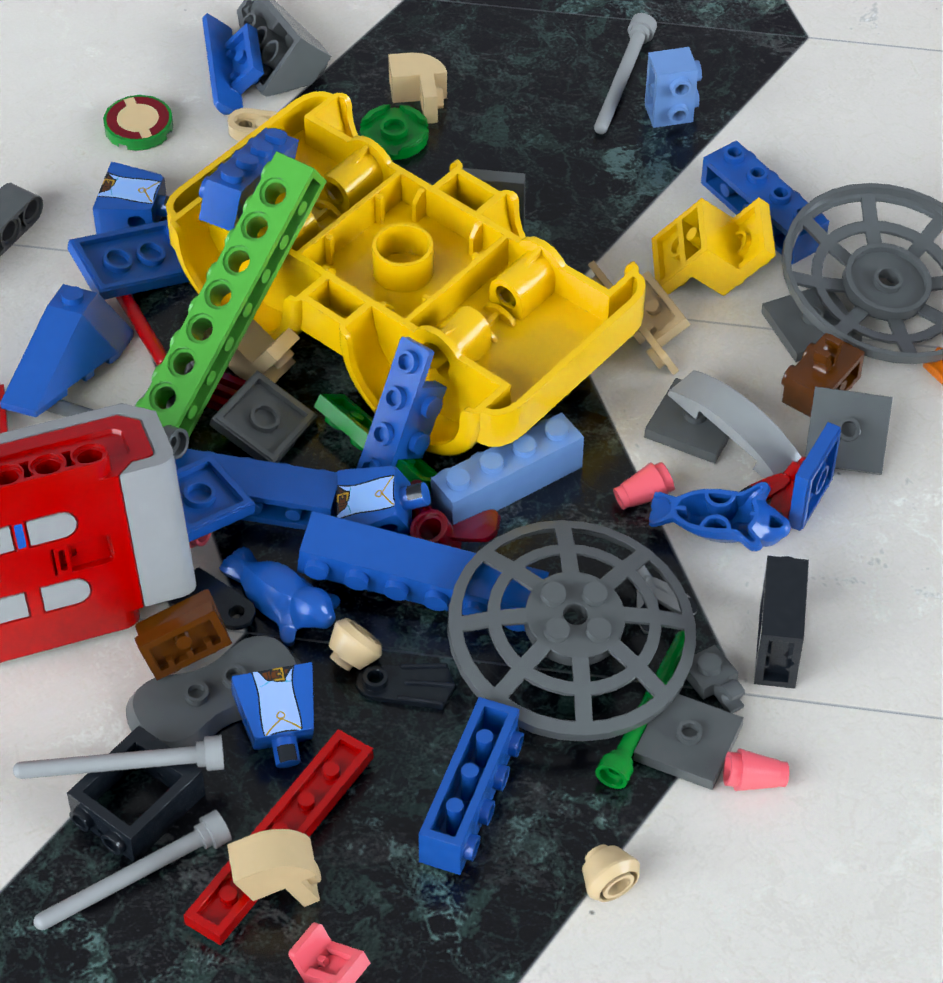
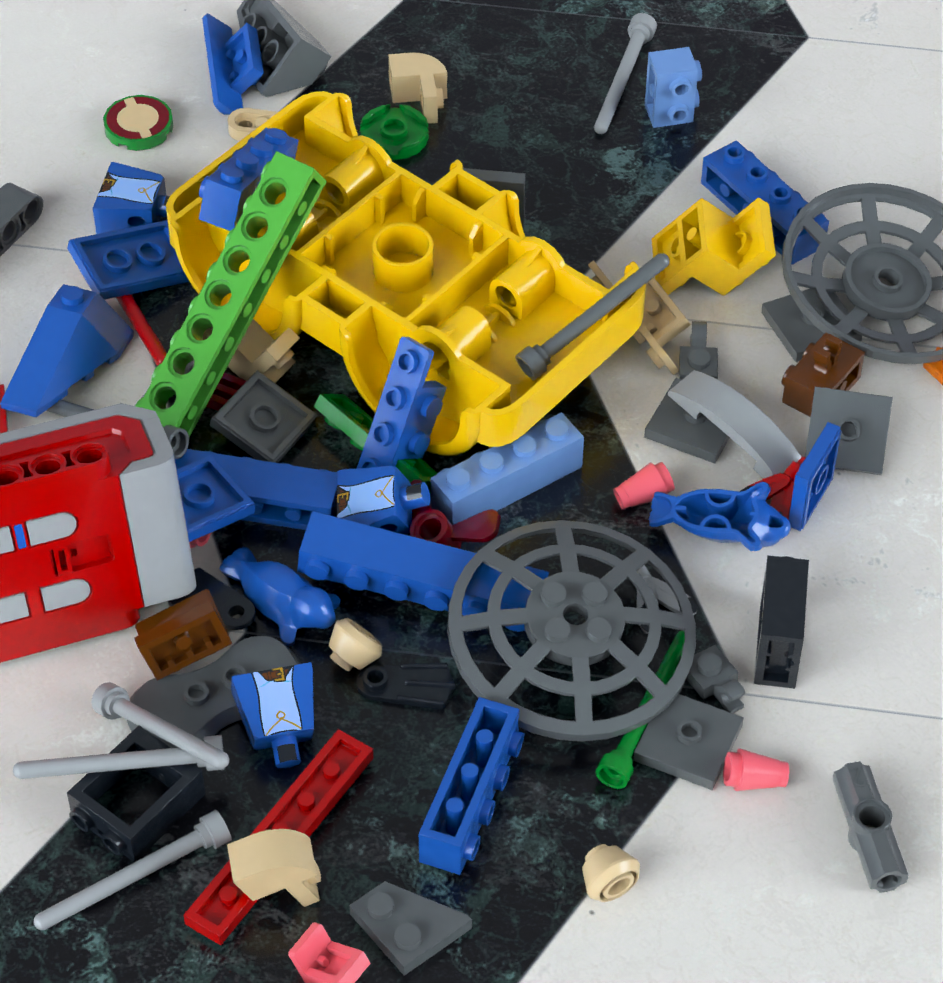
(115, 703): none -> light grey piece
(407, 924): none -> dark grey wing
(536, 358): none -> dark grey piece
(697, 355): none -> dark grey plate
(876, 845): none -> dark grey piece

